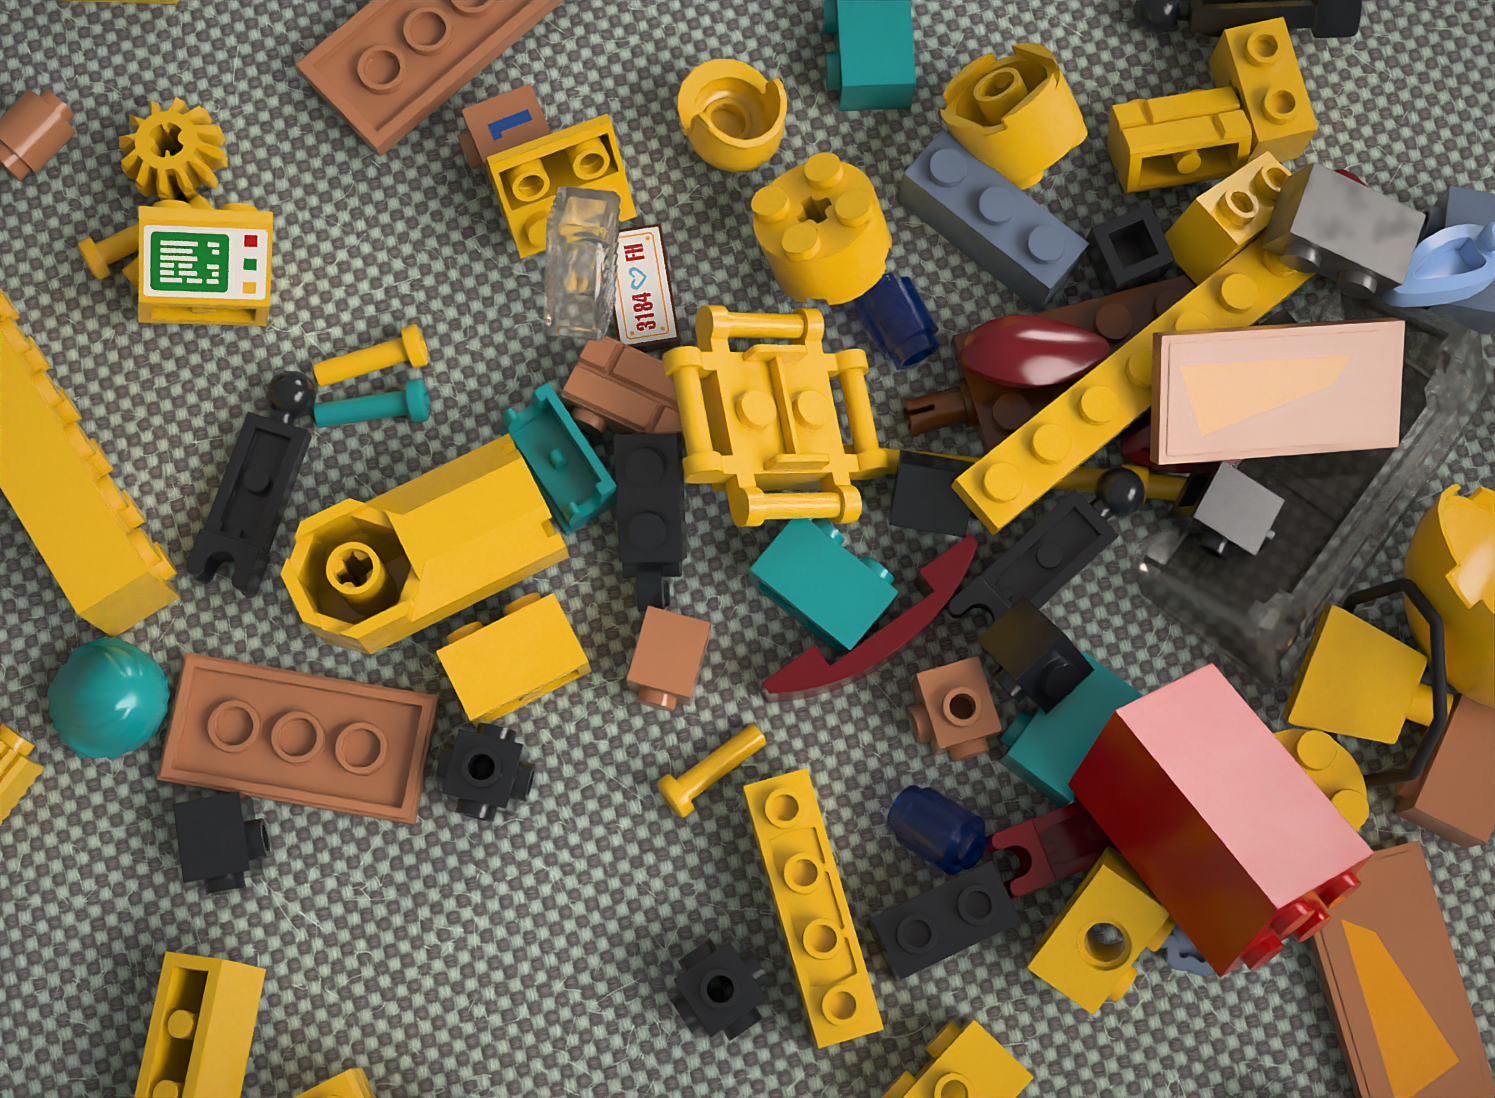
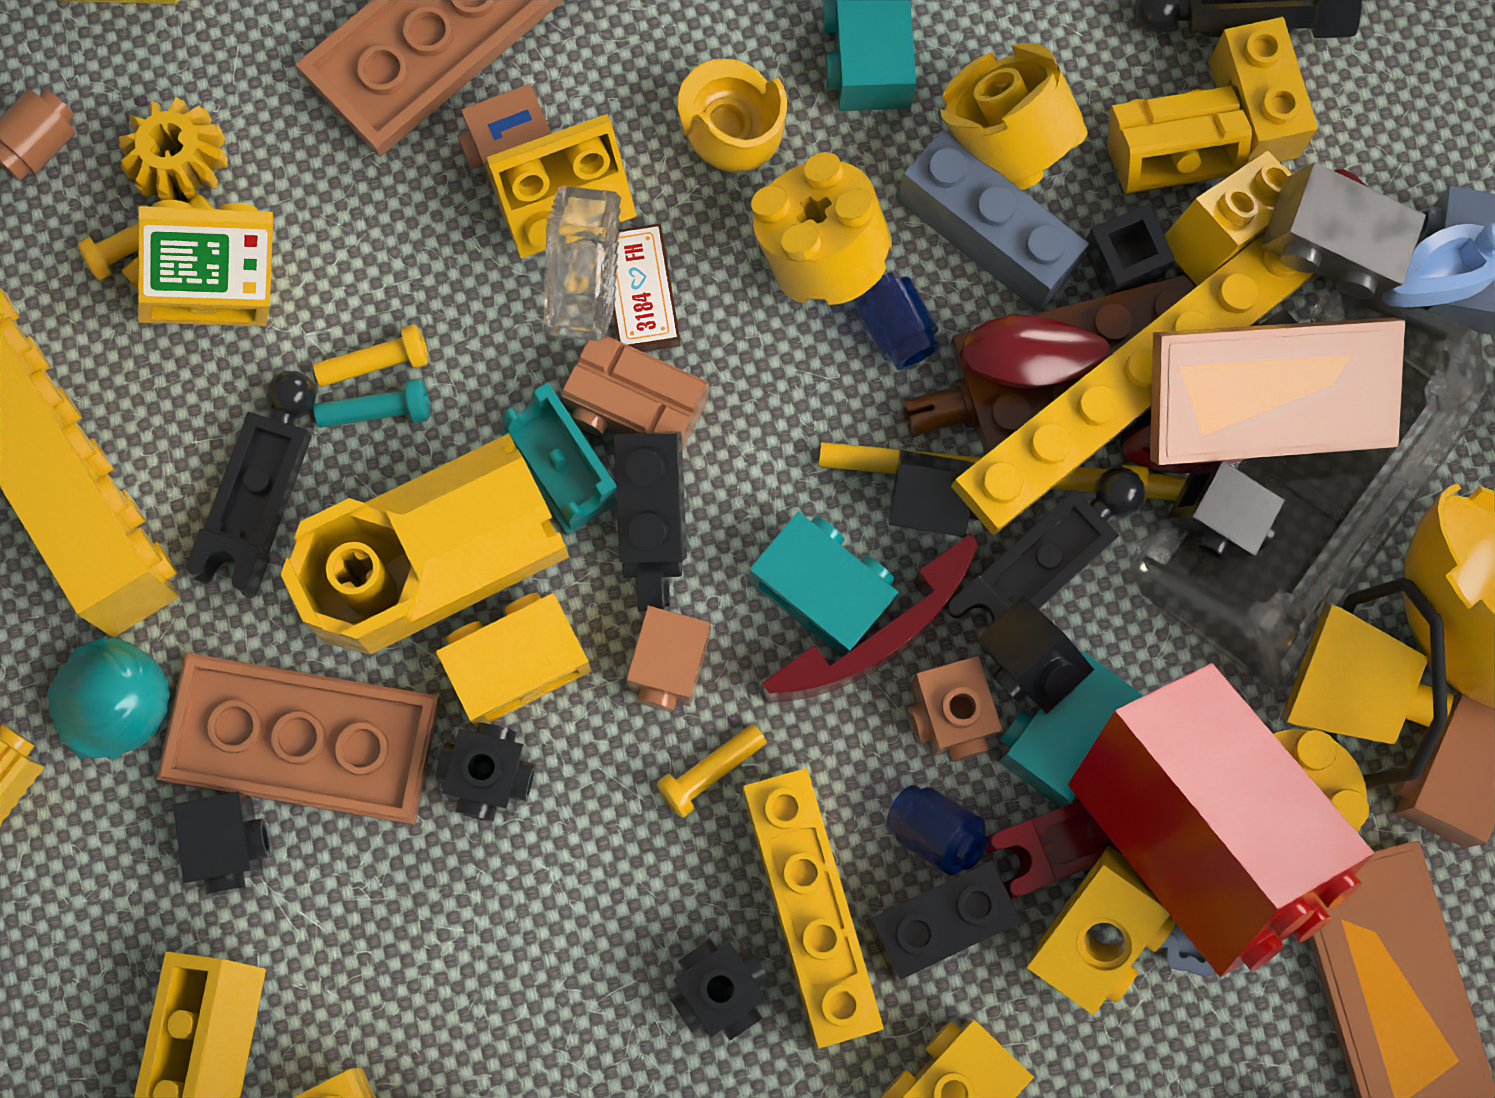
(771, 417): yellow brick -> none

